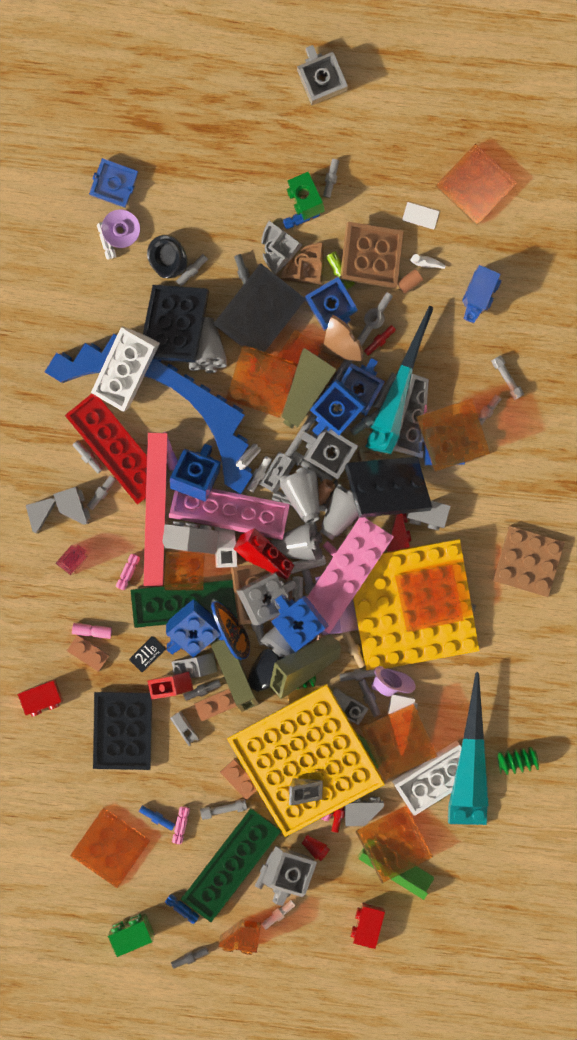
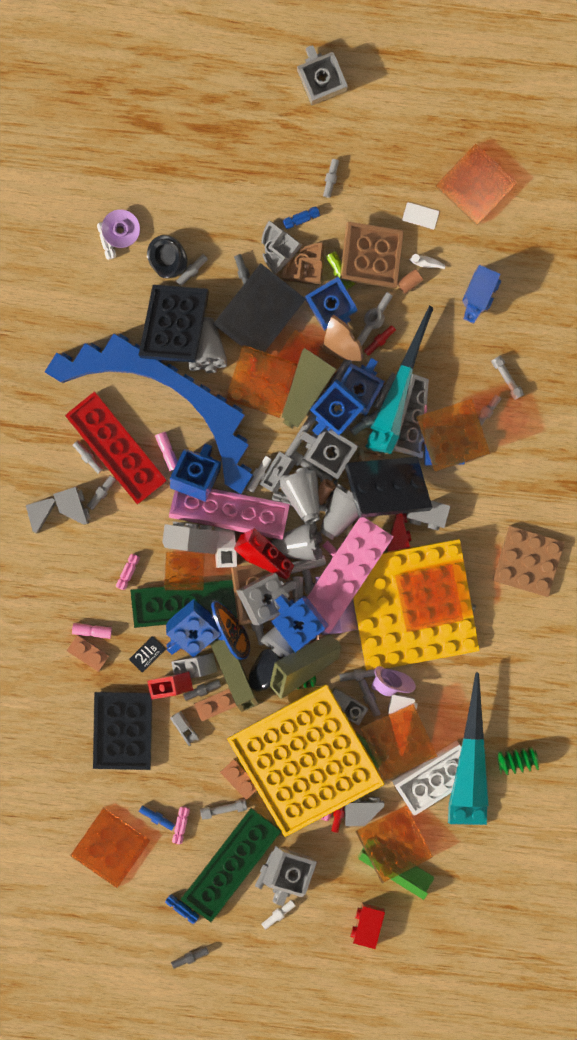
(40, 697): red brick -> none
(72, 559): clear pink slope -> none
(113, 183): blue plate -> none
(125, 368): white slope -> none
(131, 934): green brick -> none
(155, 508): coral tile -> none
(242, 937): clear orange slope -> none
(248, 456): white axle -> none
(304, 791): light grey slope -> none
(307, 206): green brick -> none
(315, 847): red cone -> none
(354, 649): tan bar -> none

